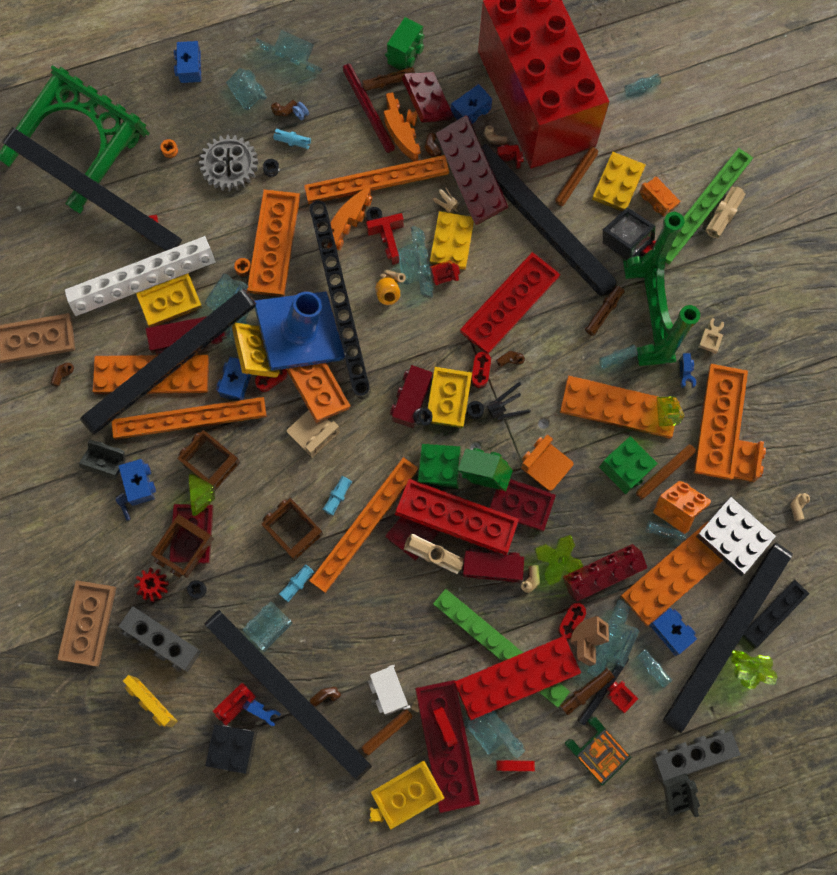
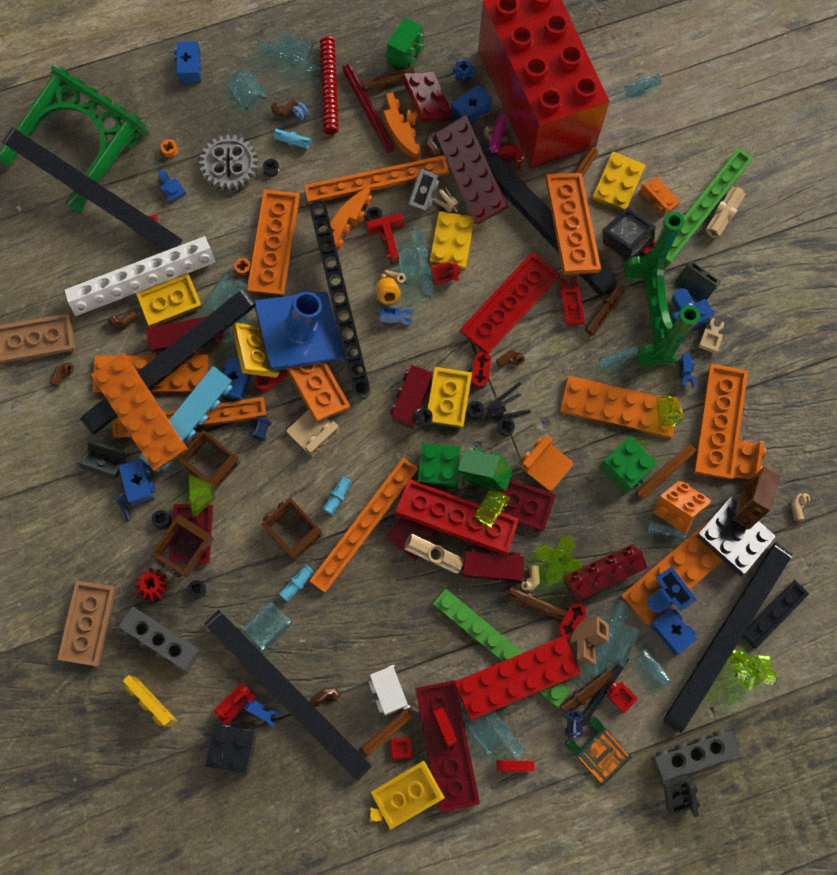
(124, 321): none -> reddish brown arm
(139, 412): none -> orange plate
(160, 513): none -> black bush
(171, 188): none -> blue plate
(197, 405): none -> medium azure brick
(260, 429): none -> dark blue bush
(329, 85): none -> red piece
(393, 315): none -> blue plate
(401, 748): none -> red tile
(422, 190): none -> light grey brick
(463, 70): none -> blue gear
(492, 507): none -> clear neon green slope
(498, 133): none -> dark pink axle
(511, 428): none -> black bush
(536, 603): none -> reddish brown pin
(571, 302): none -> red hinge
(572, 223): none -> orange plate
(573, 727): none -> dark blue bush
(672, 592): none -> blue brick
(682, 298): none -> blue brick
(697, 281): none -> pearl dark grey panel
(757, 498): none -> reddish brown window

